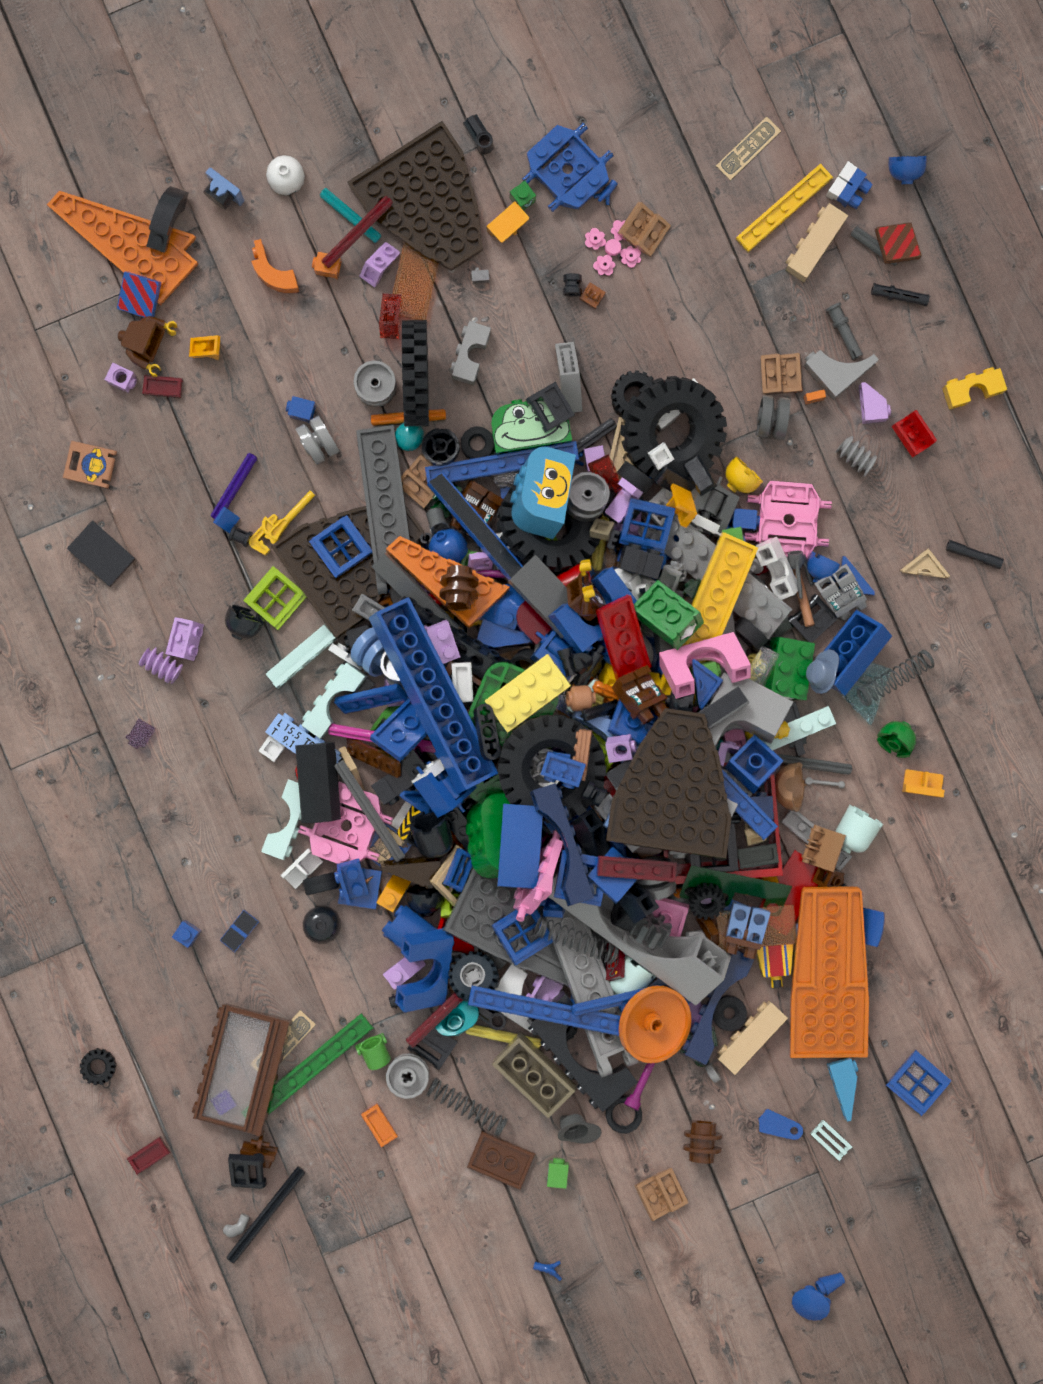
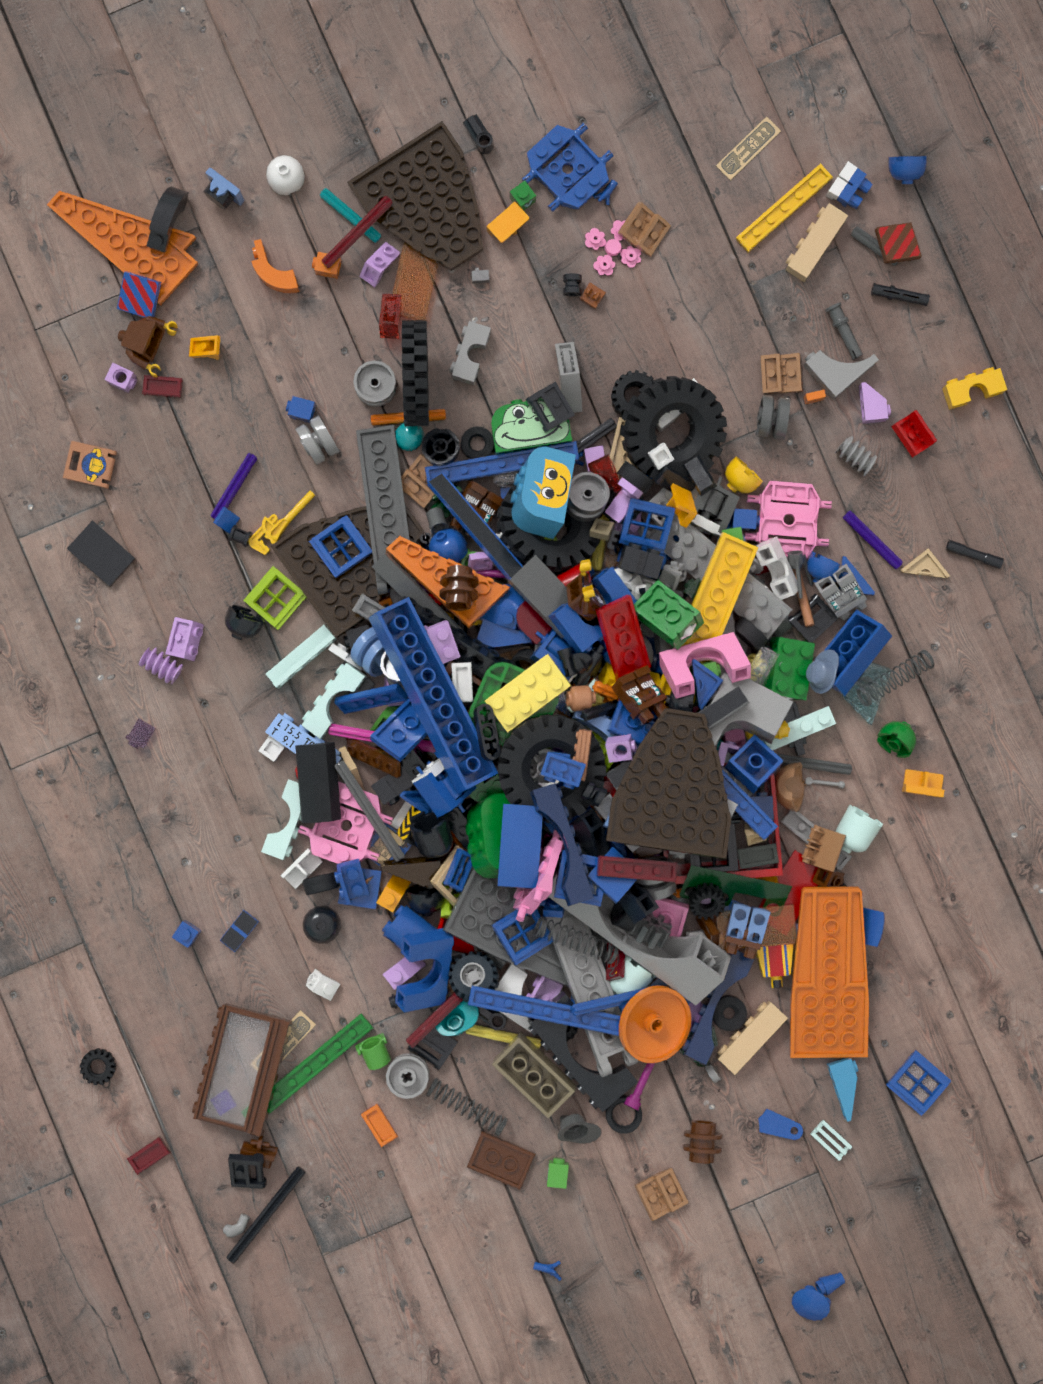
(322, 985): none -> white bracket
(872, 539): none -> dark purple axle

